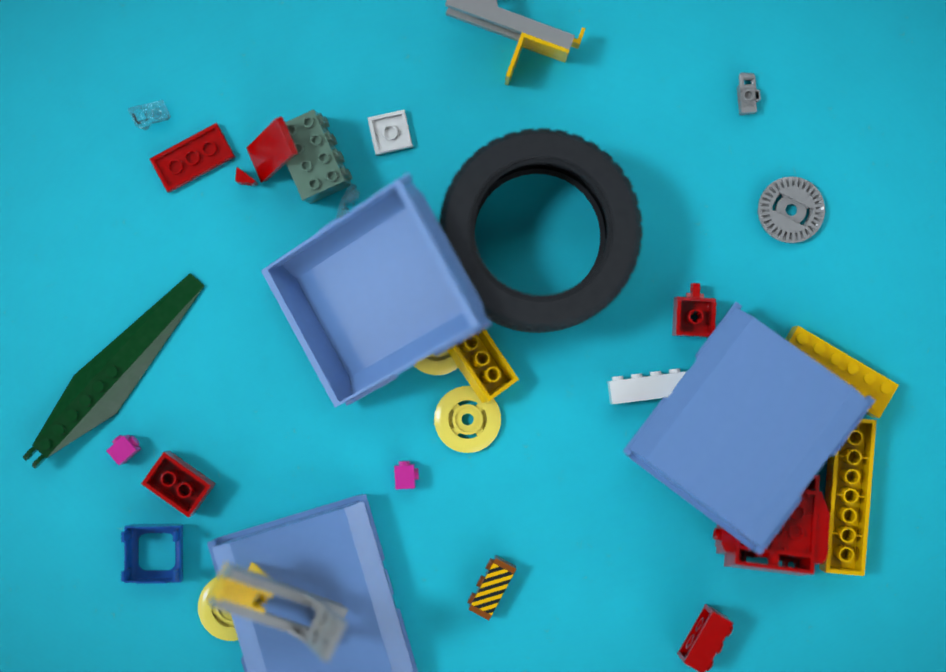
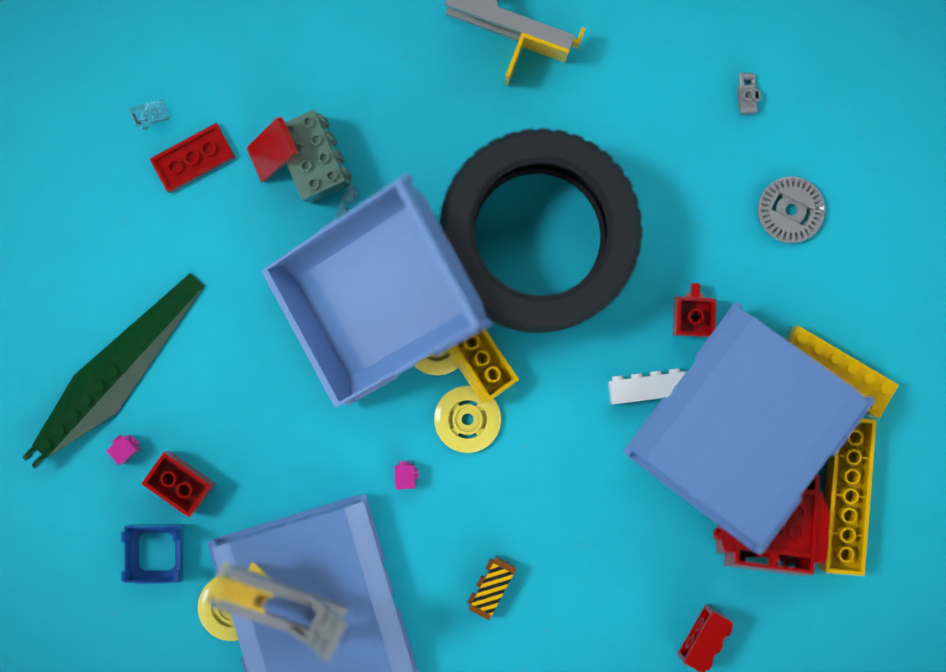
(244, 179): red slope -> none
(390, 132): white tile -> none

